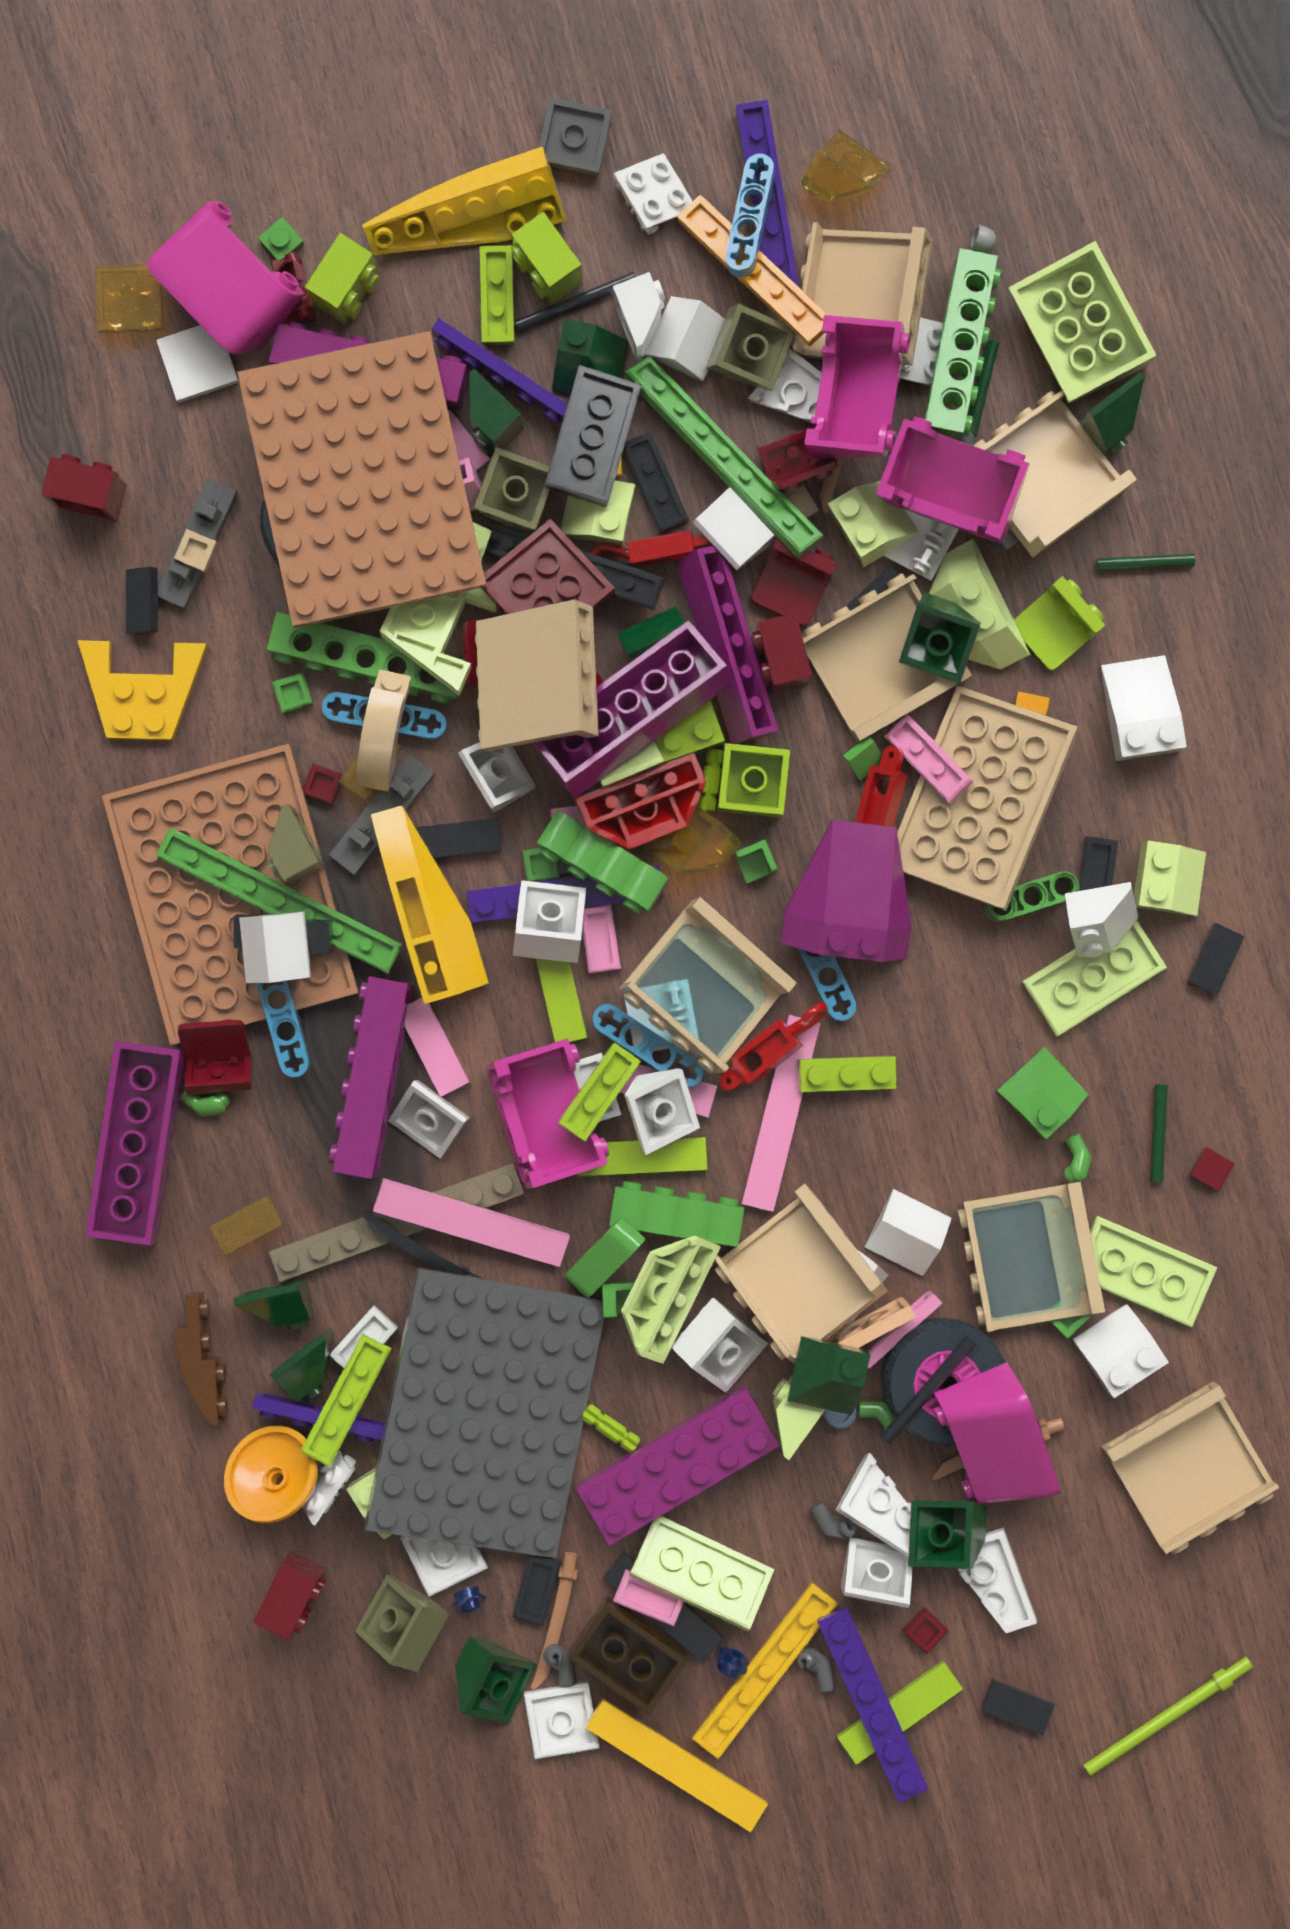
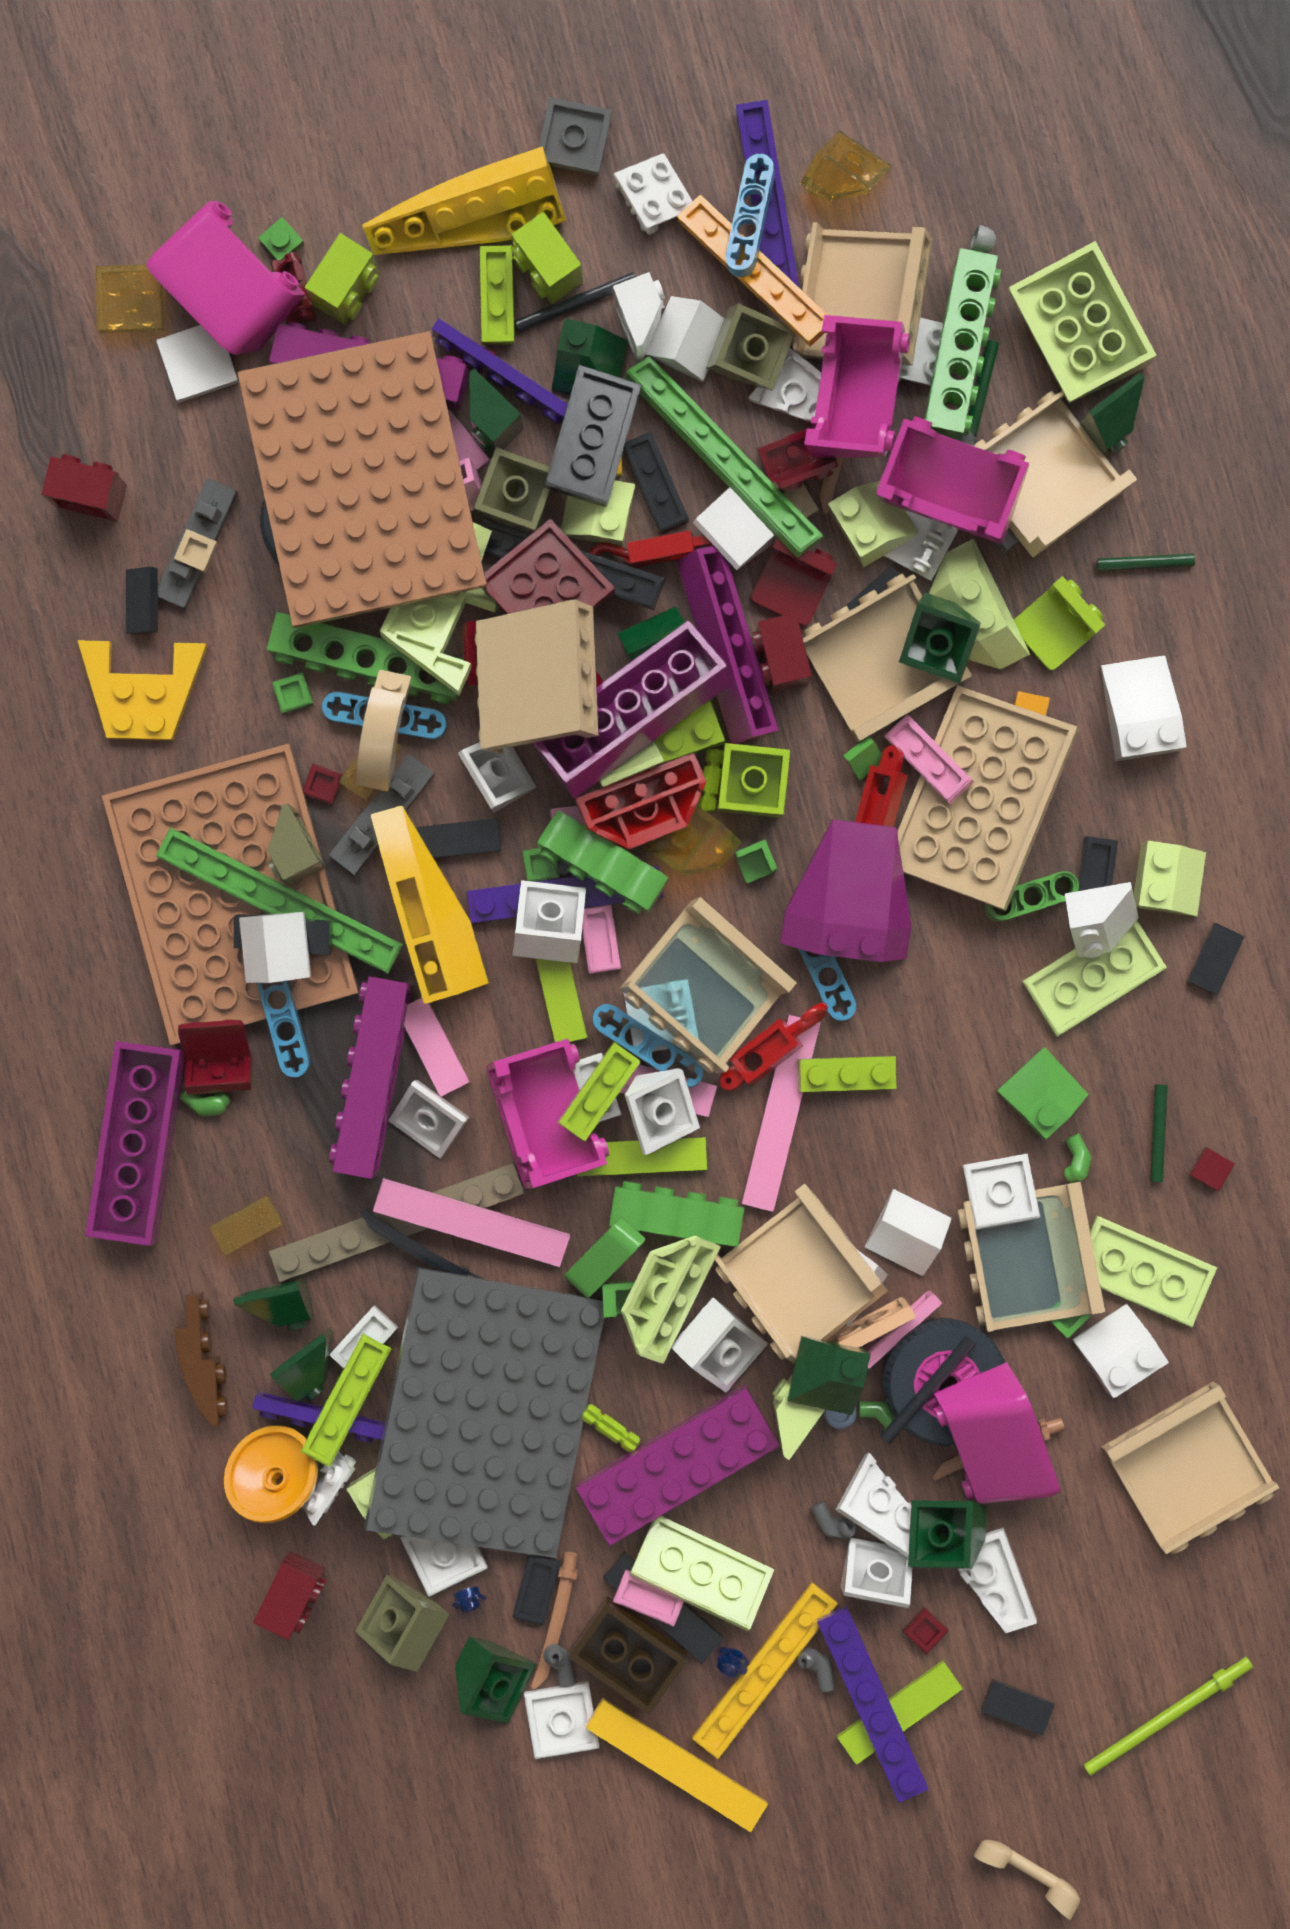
(1001, 1191): none -> white tile
(1060, 1892): none -> tan piece

